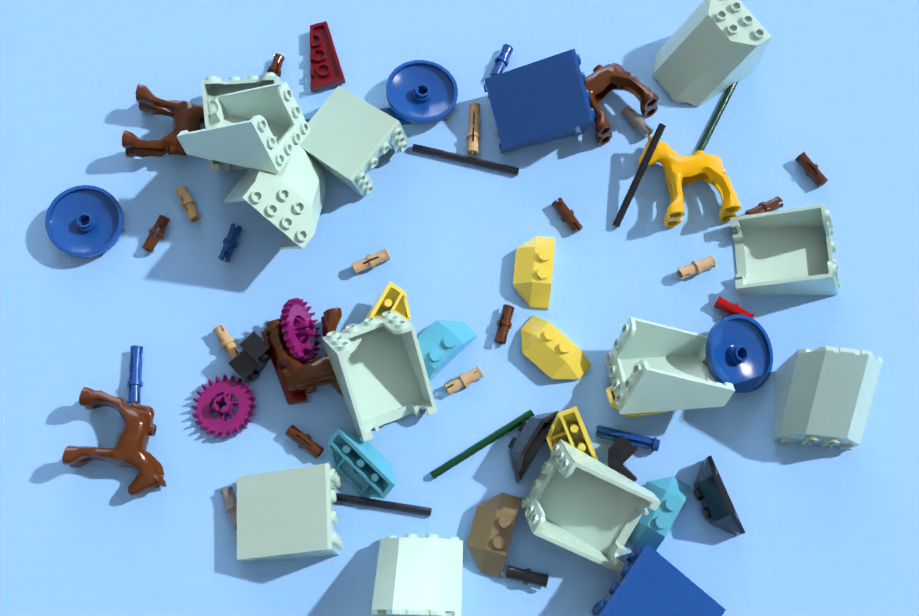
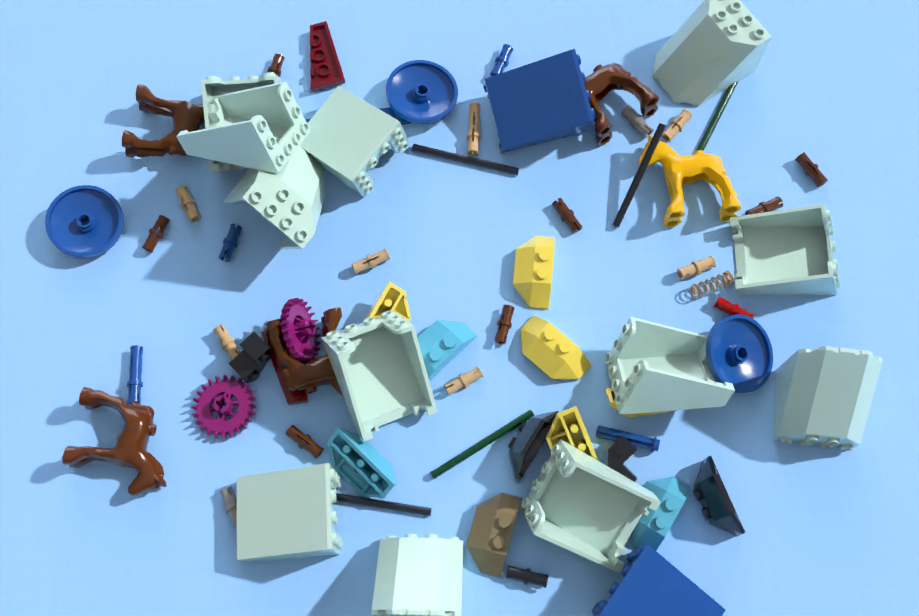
(676, 125): none -> tan pin
(726, 281): none -> tan piece

